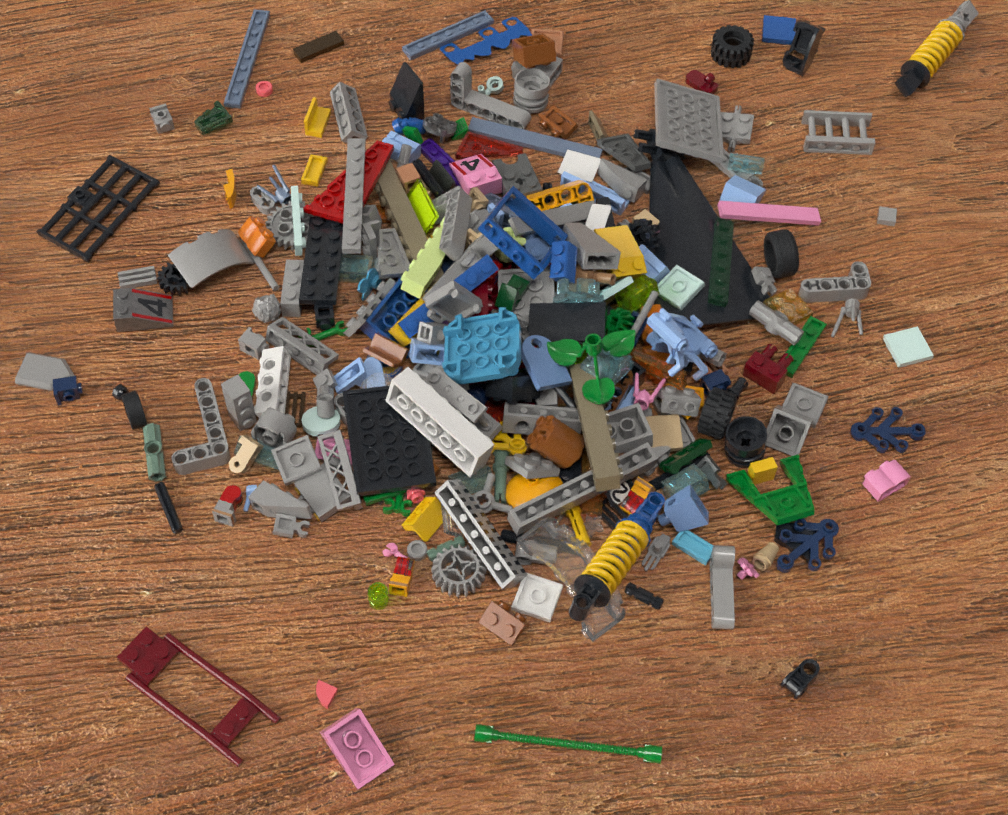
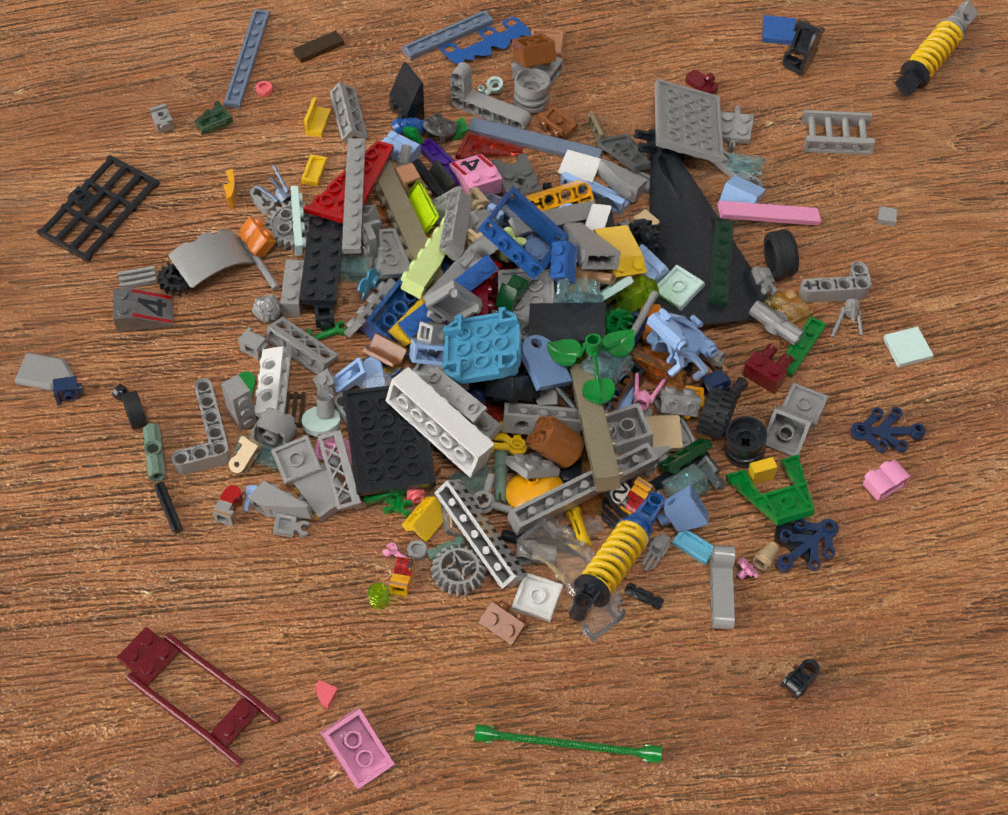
(732, 46): black tyre -> none

